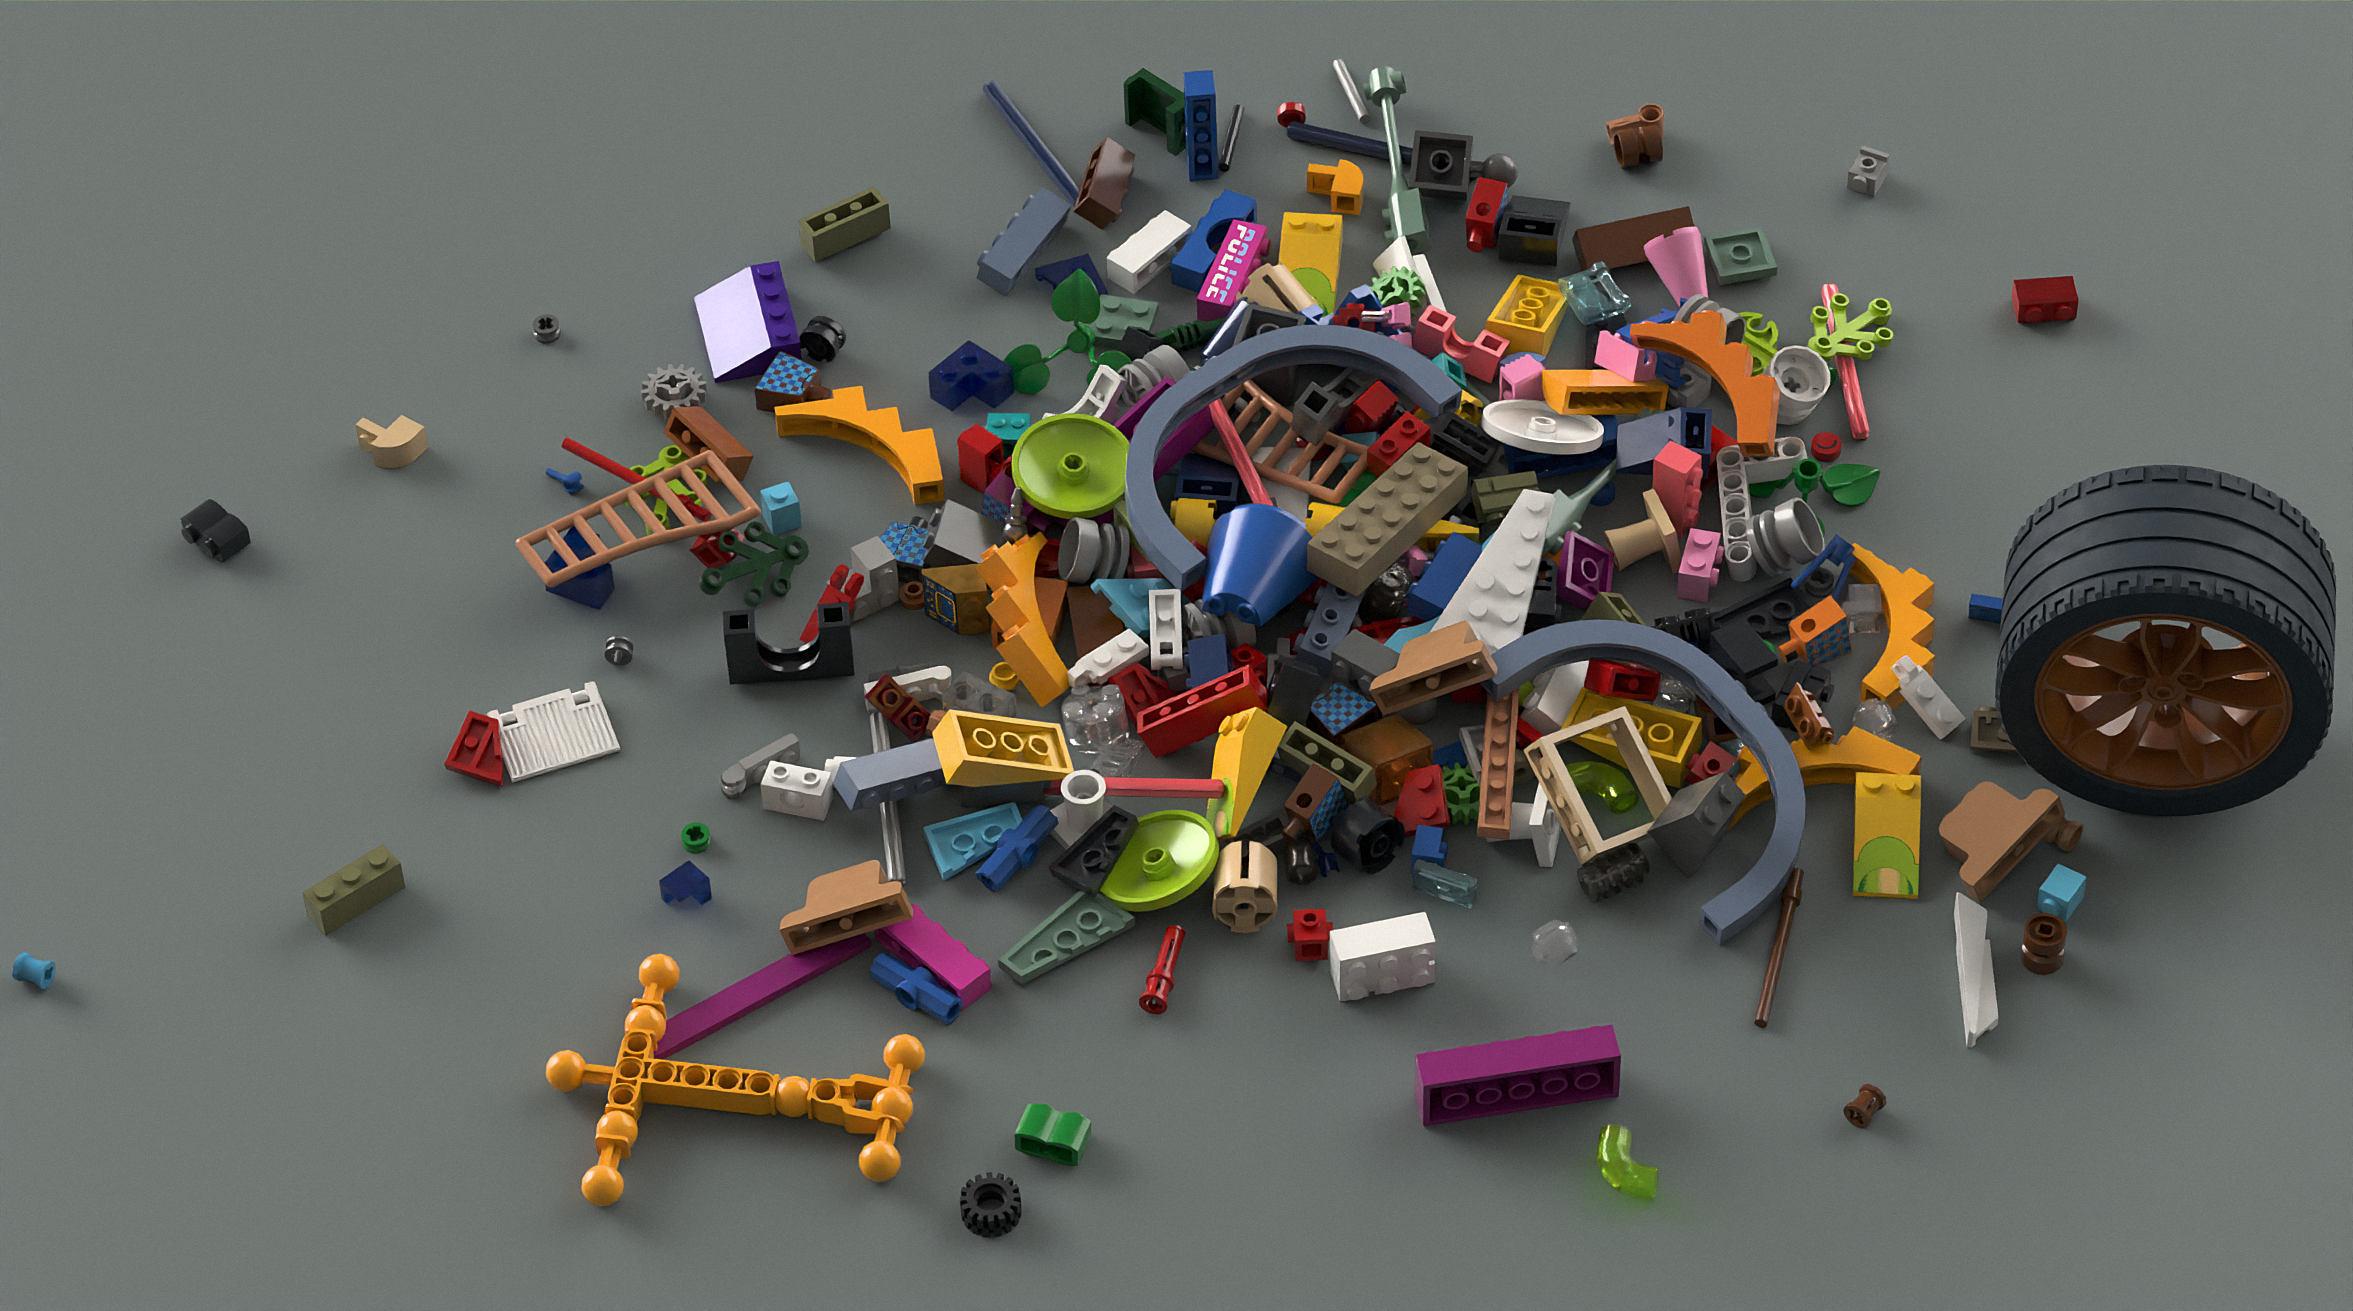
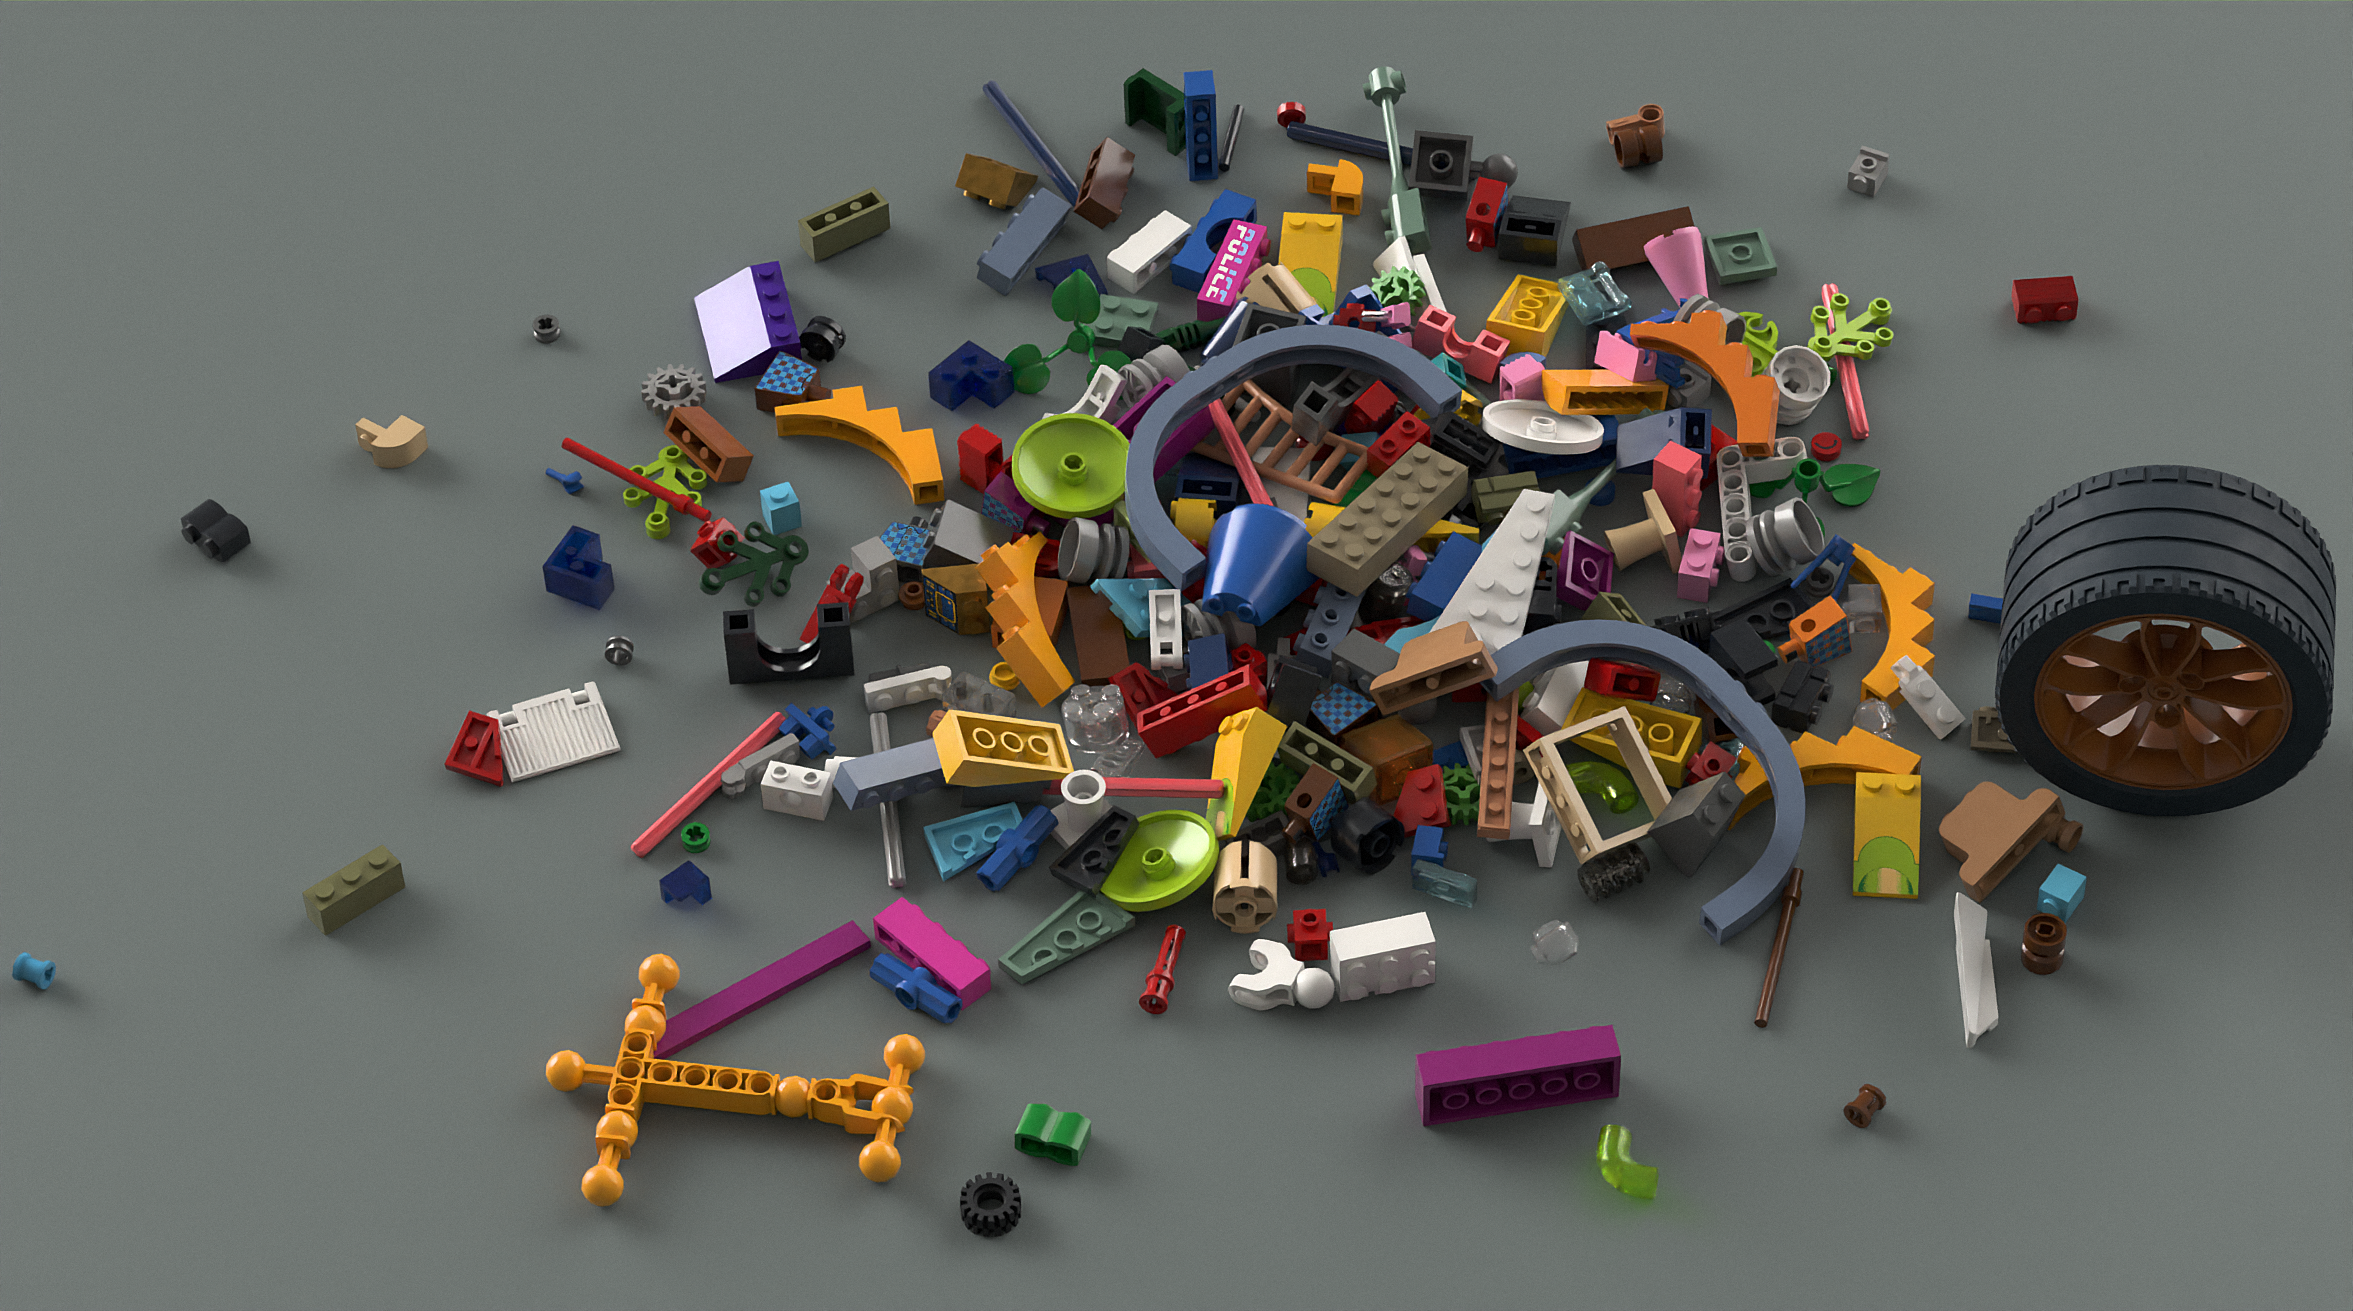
(631, 543): nougat bar -> none
(705, 787): none -> coral axle
(813, 727): none -> blue hips
(845, 906): medium nougat brick -> none
(899, 707): dark red slope -> none
(994, 180): none -> pearl gold slope
(1009, 428): teal head -> none
(1015, 521): flat silver bar -> none
(1108, 659): white hinge -> none
(1273, 792): none -> bright green gear
(1280, 981): none -> white piece
(1351, 91): light grey bar -> none
(1806, 717): dark orange hinge -> none

